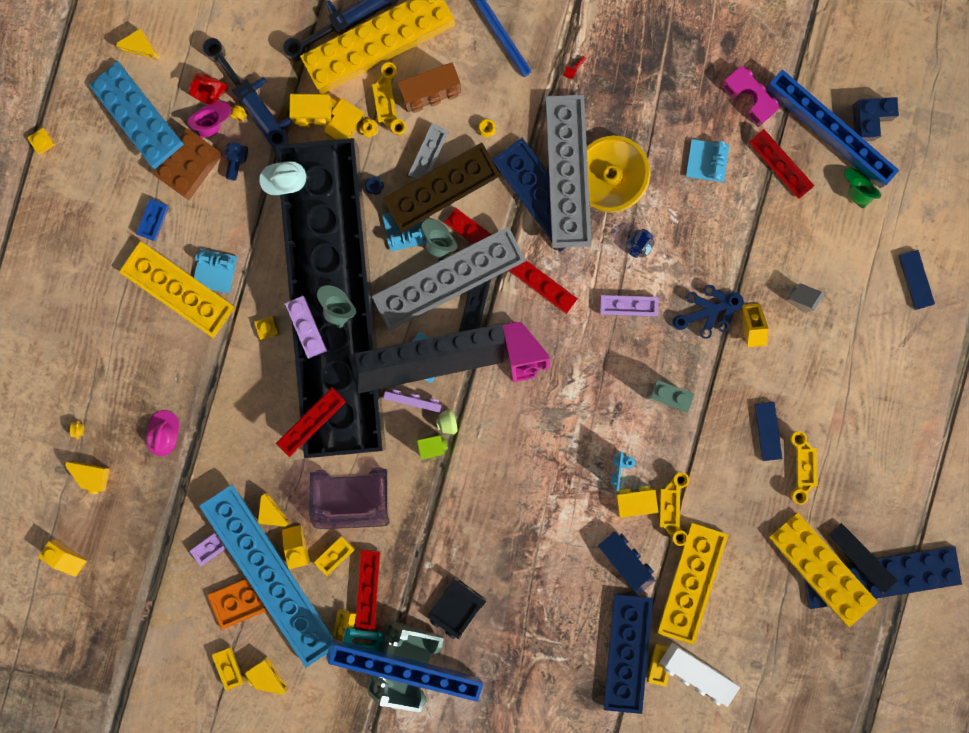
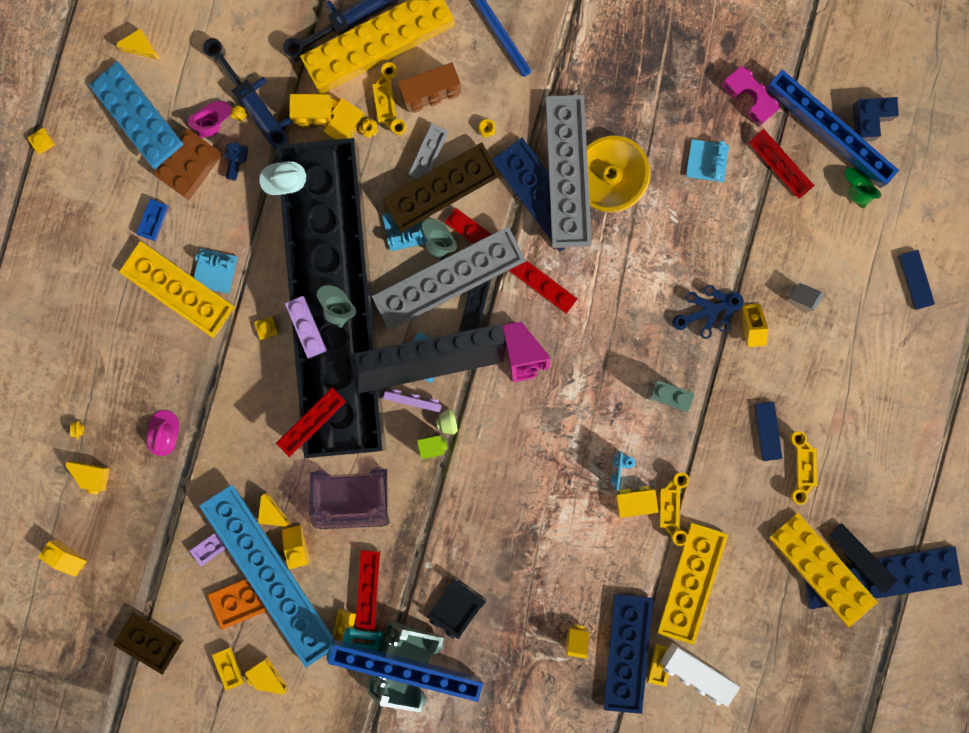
(148, 642): none -> dark brown plate
(206, 88): red hair -> none
(334, 556): yellow plate -> none
(369, 185): dark blue plate -> none
(571, 71): red hand -> none
(577, 641): none -> yellow slope
(627, 562): dark blue wedge -> none
(629, 305): lavender plate -> none
(640, 243): clear blue head -> none

